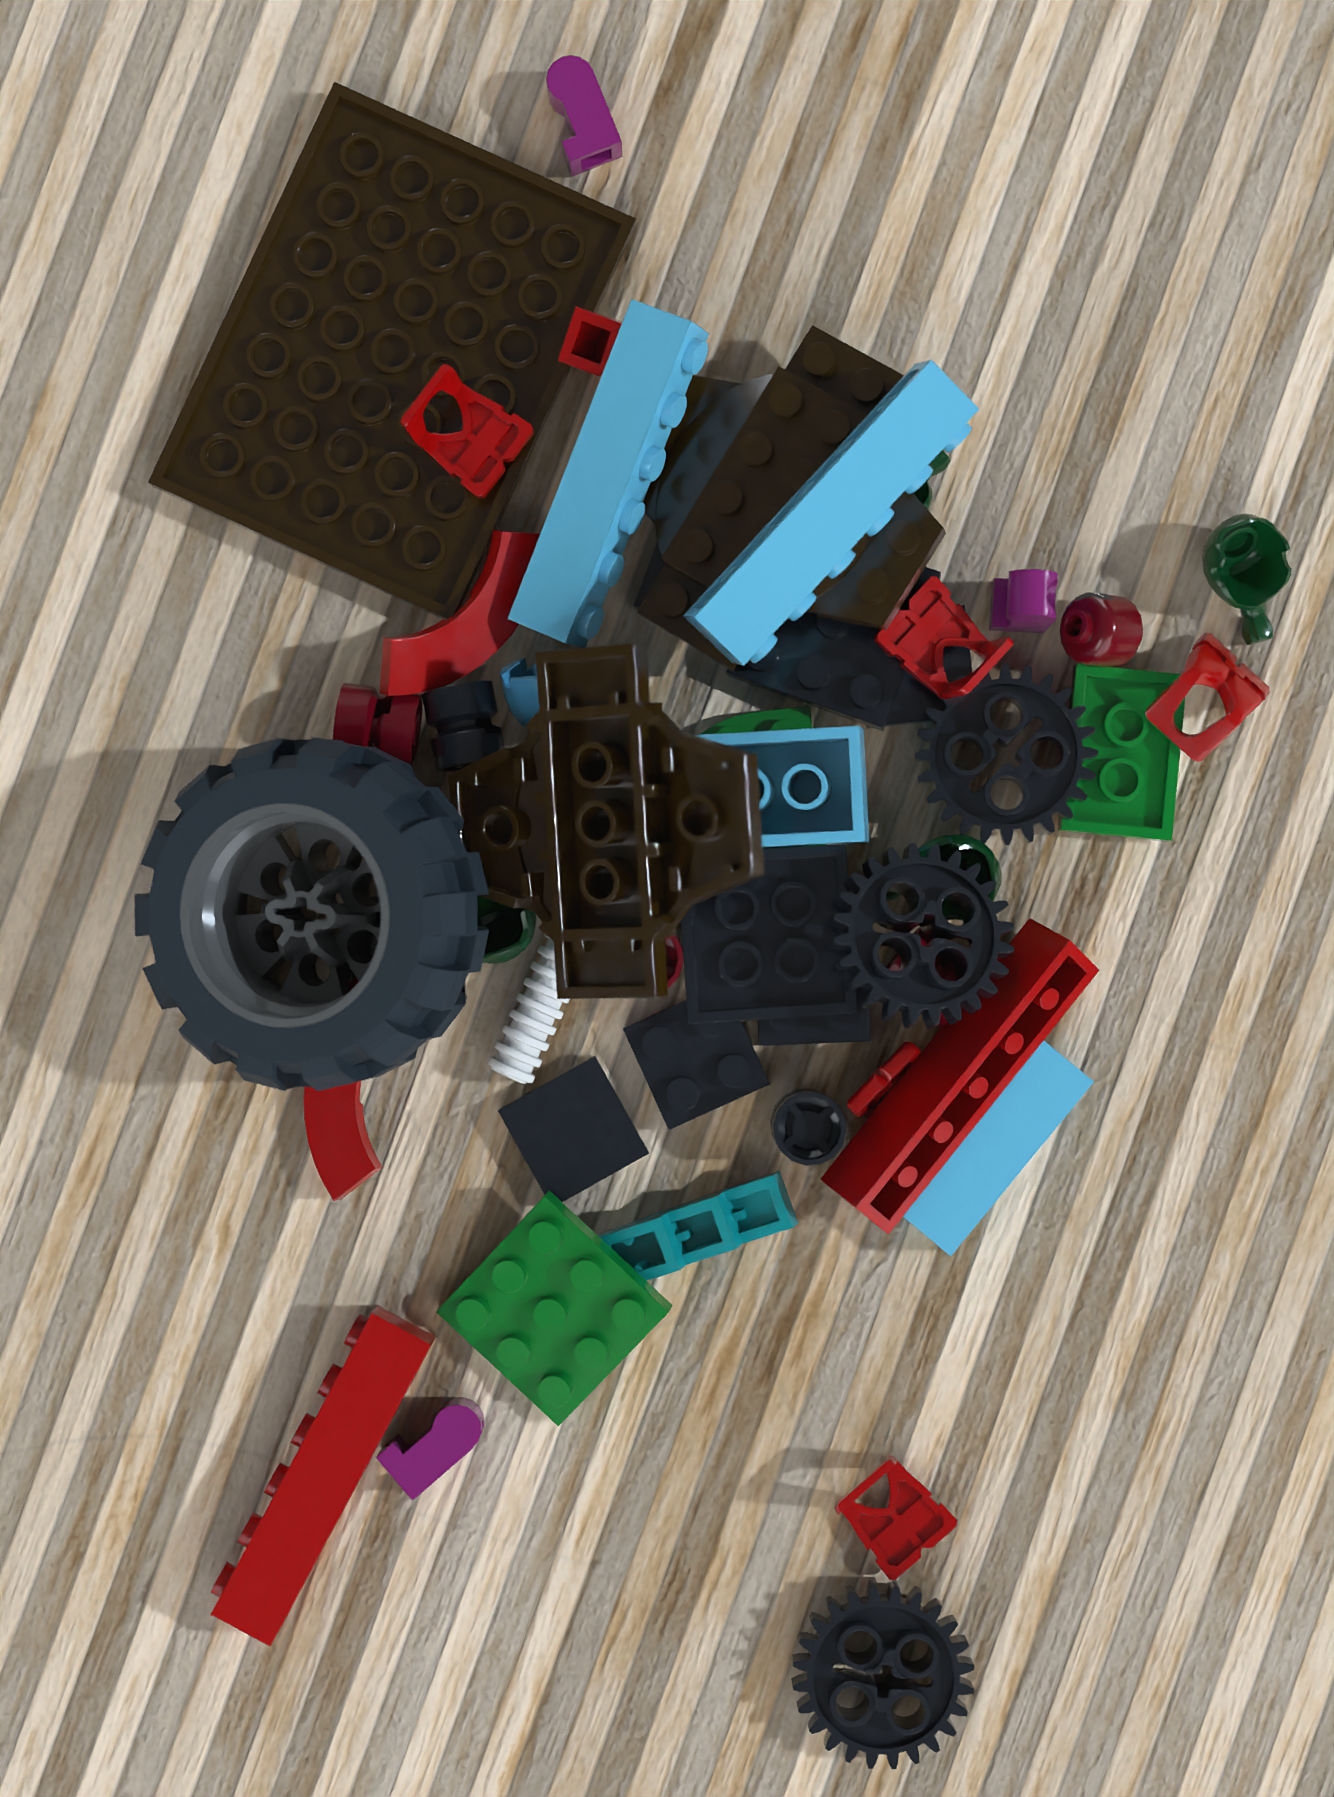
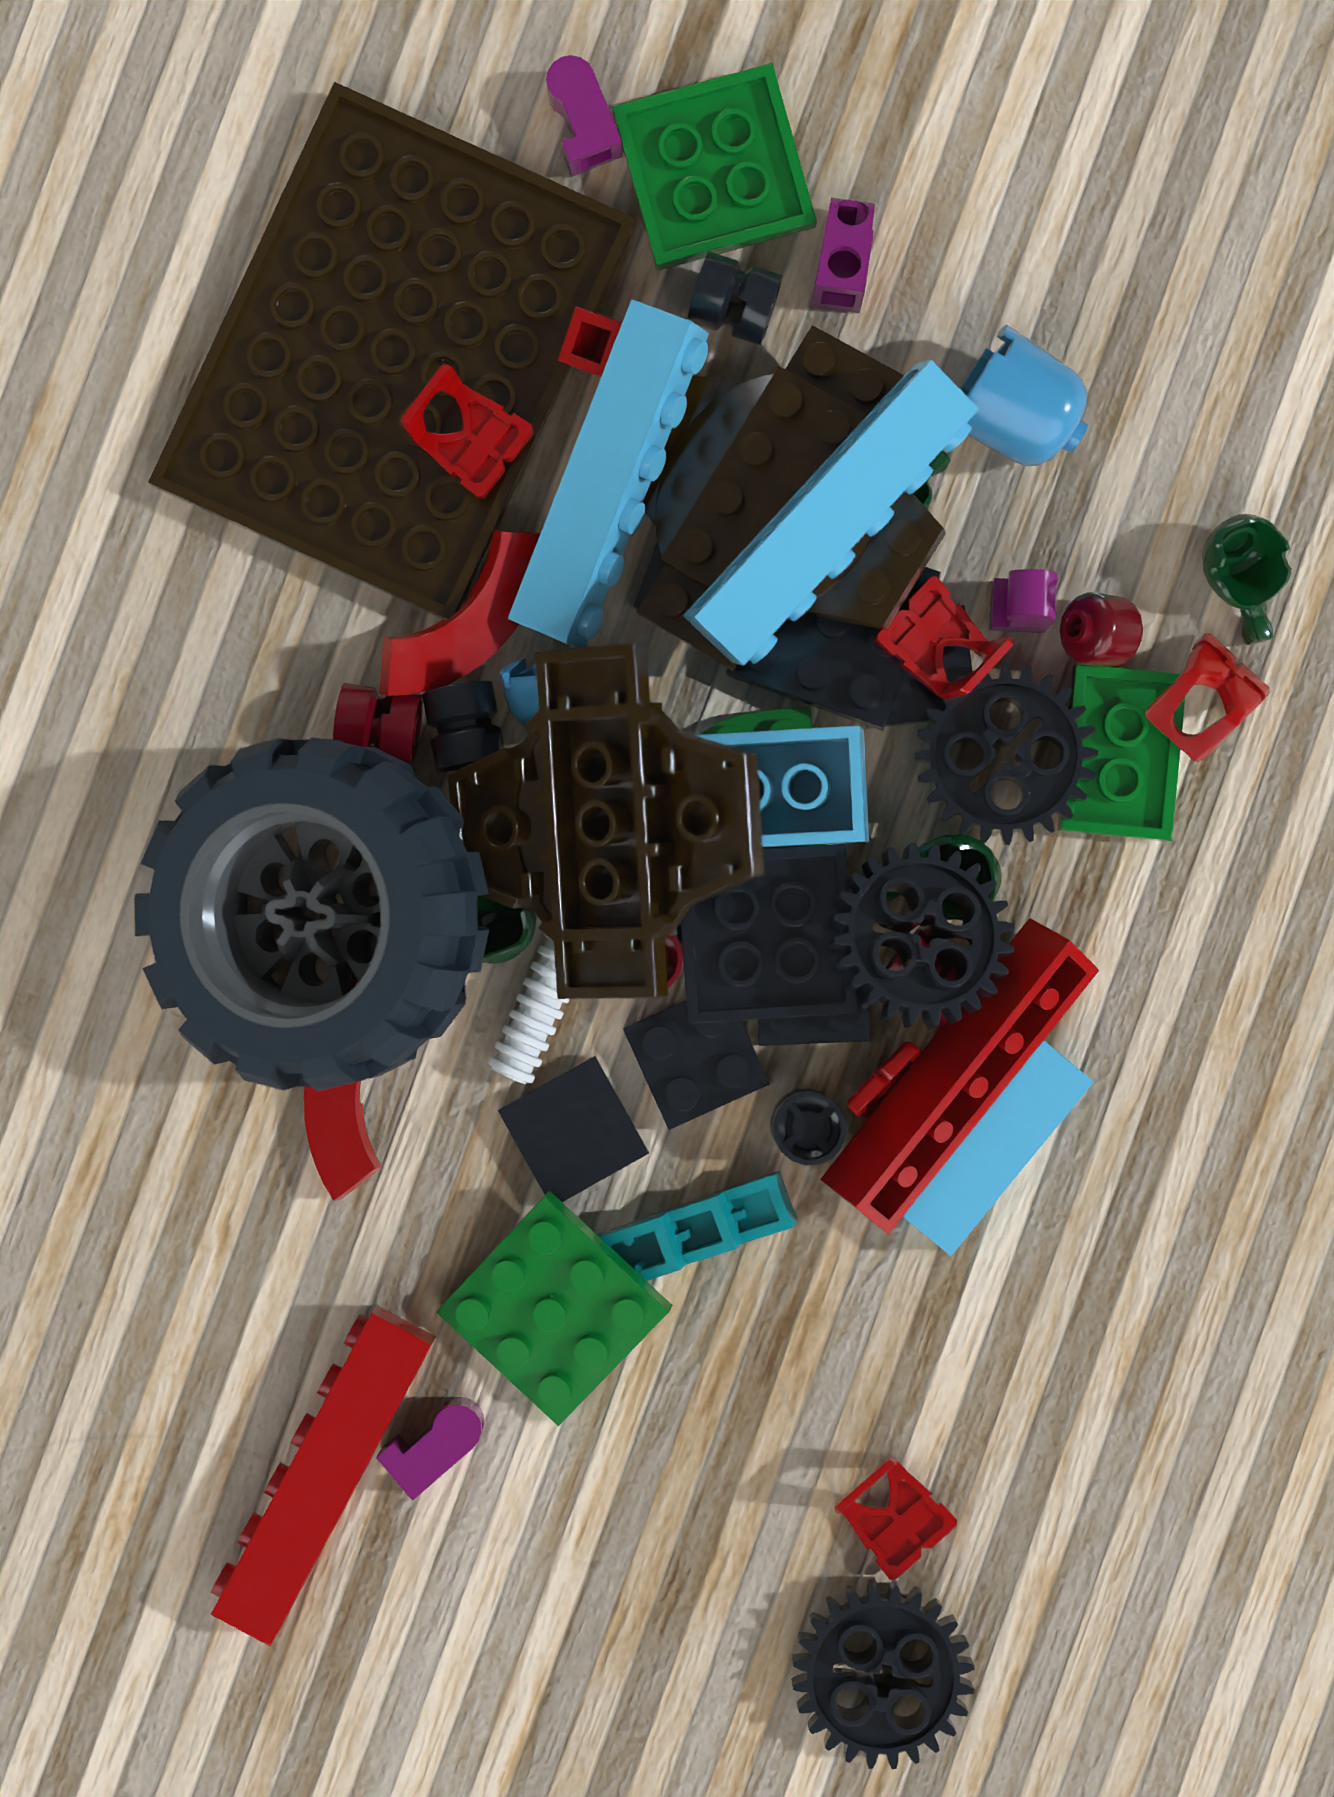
(714, 166): none -> green plate
(714, 295): none -> black wheel
(844, 256): none -> magenta leg
(1025, 401): none -> dark azure cylinder

